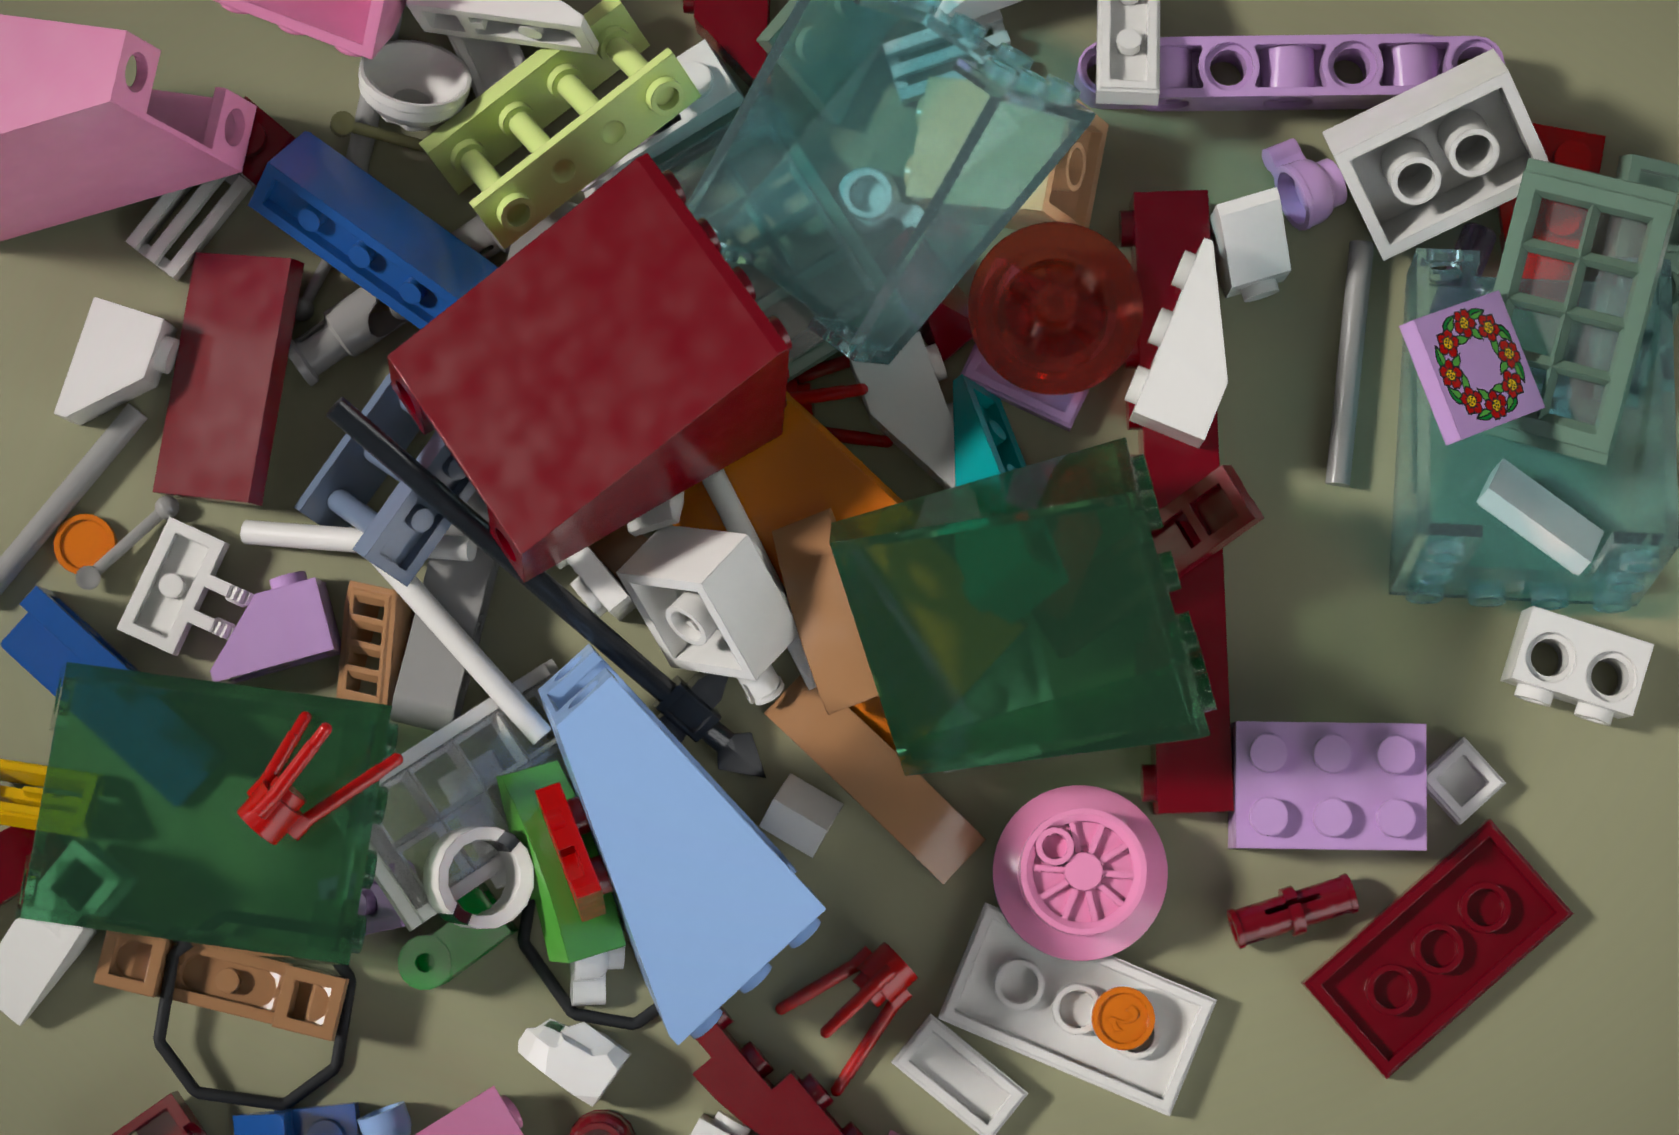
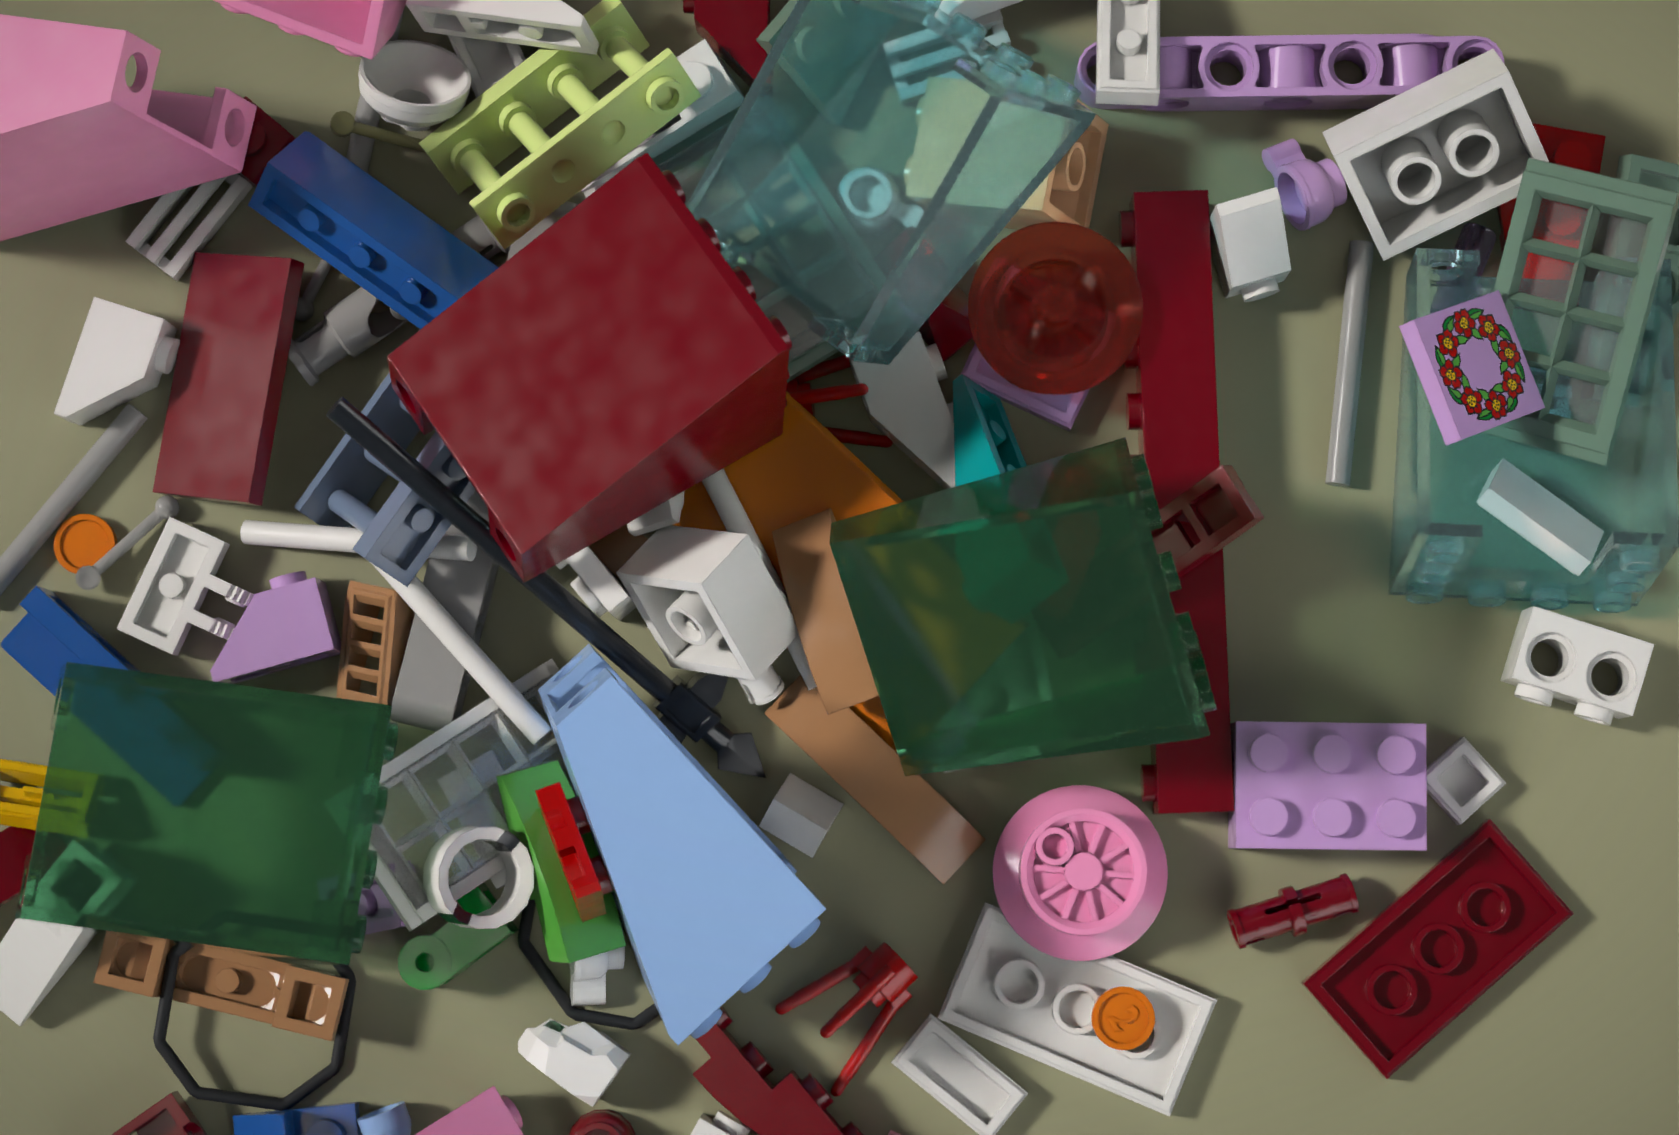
(276, 803): red plant -> none
(1190, 366): white slope -> none

